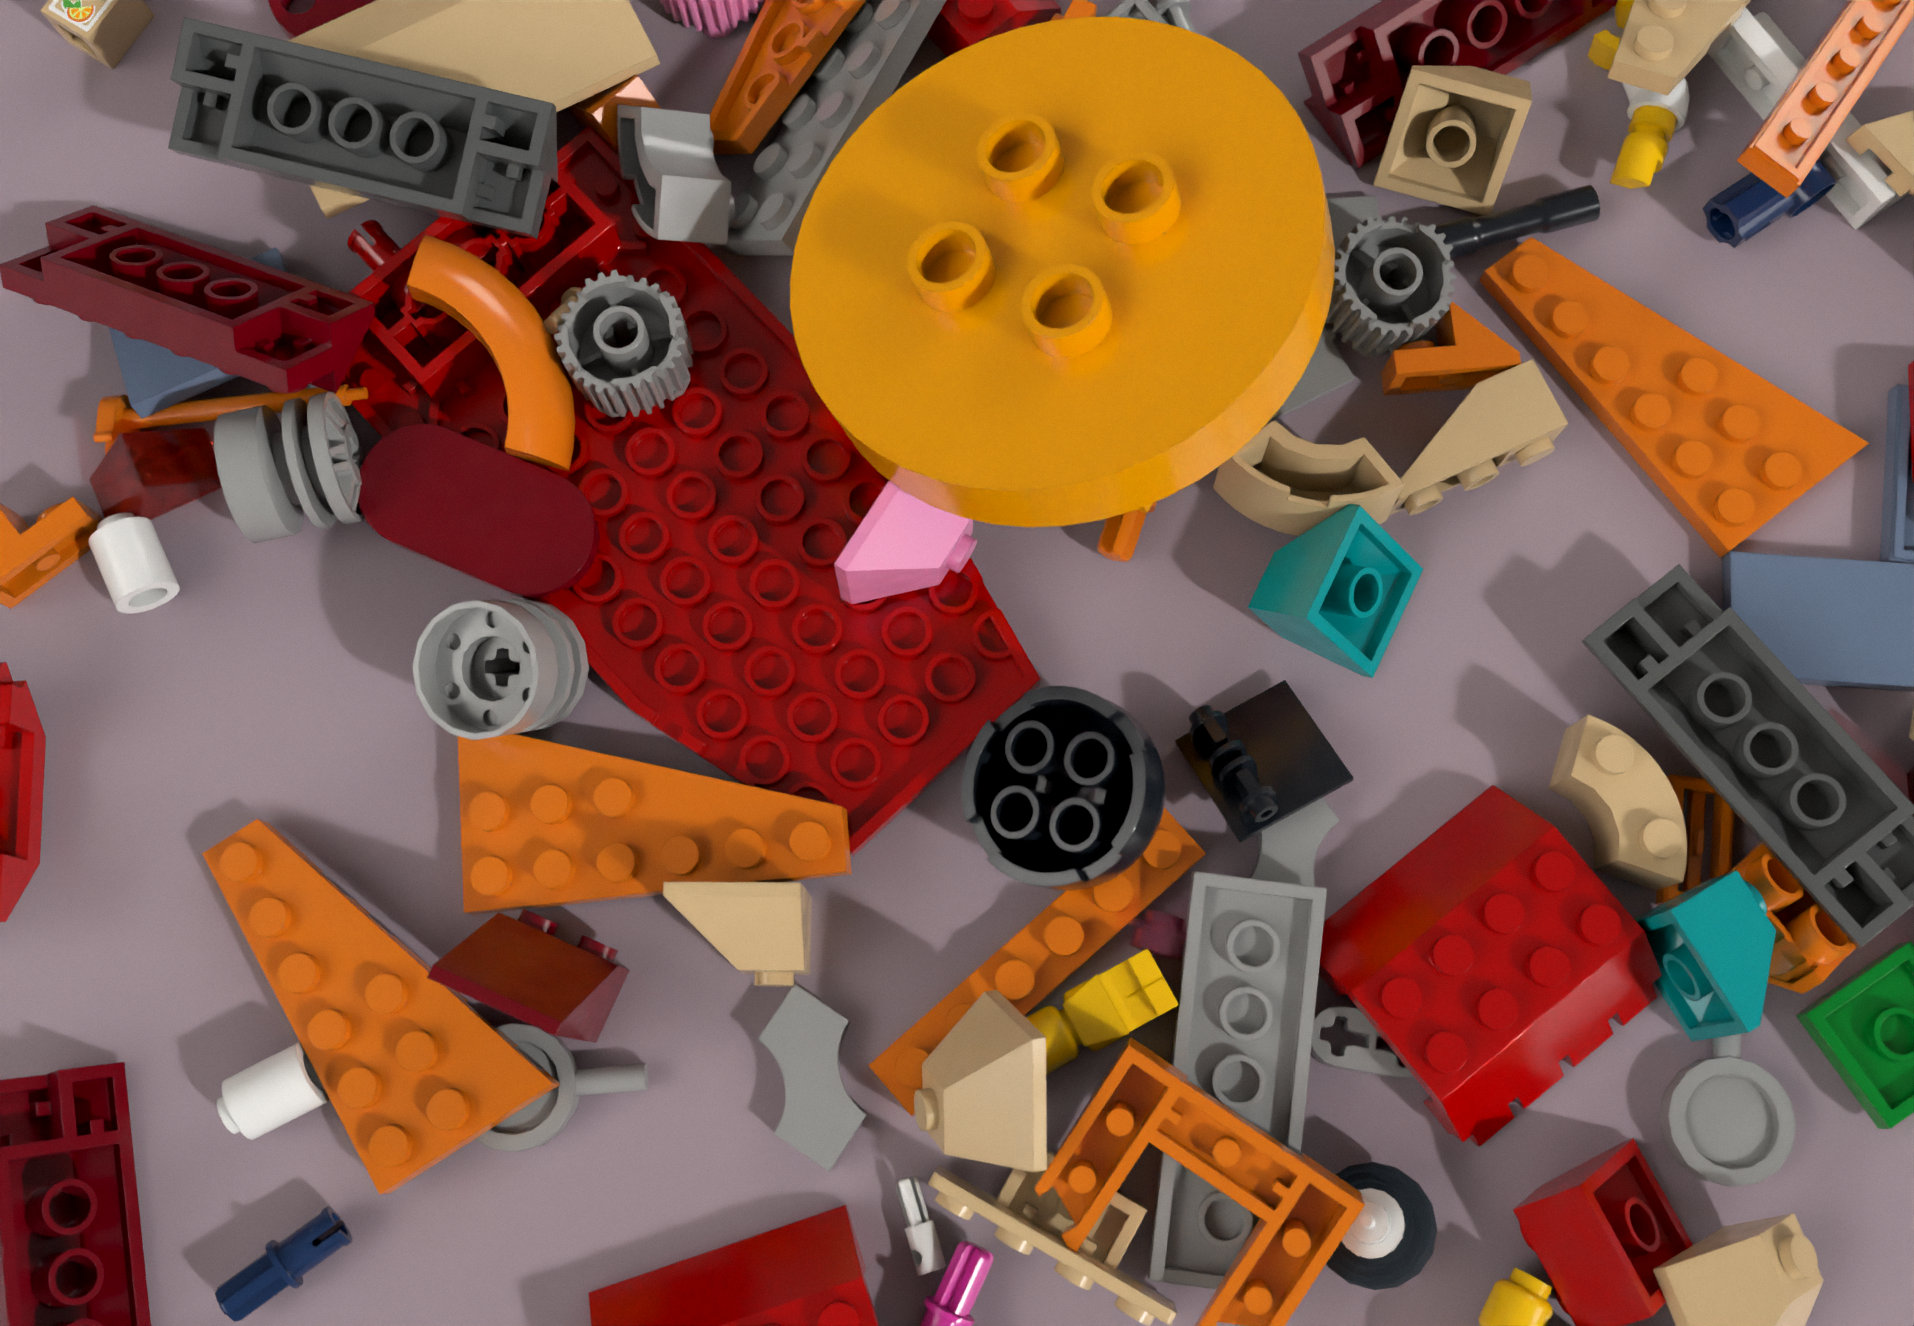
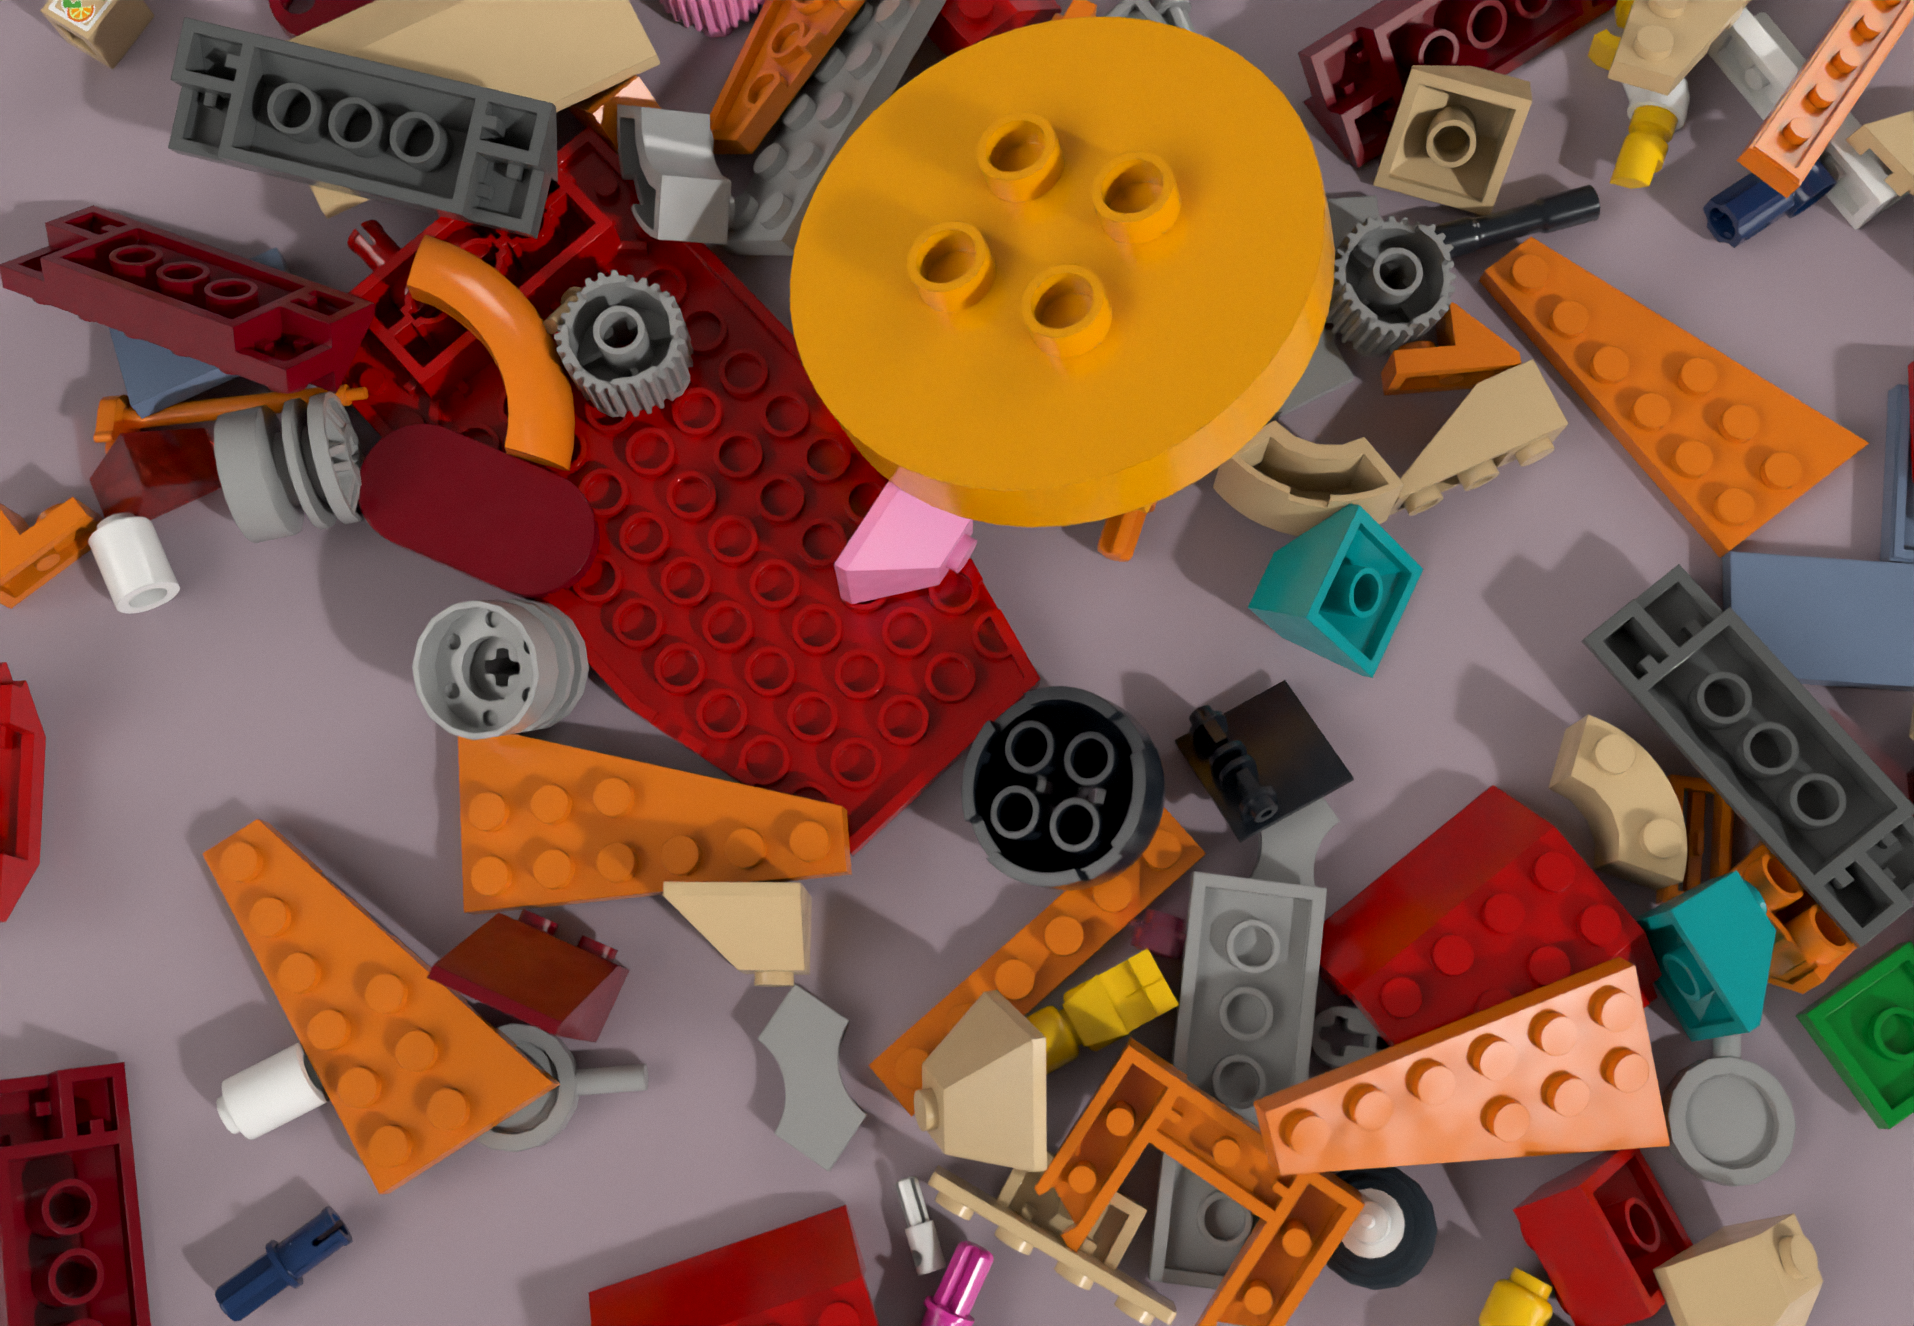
(1516, 1080): none -> orange wing

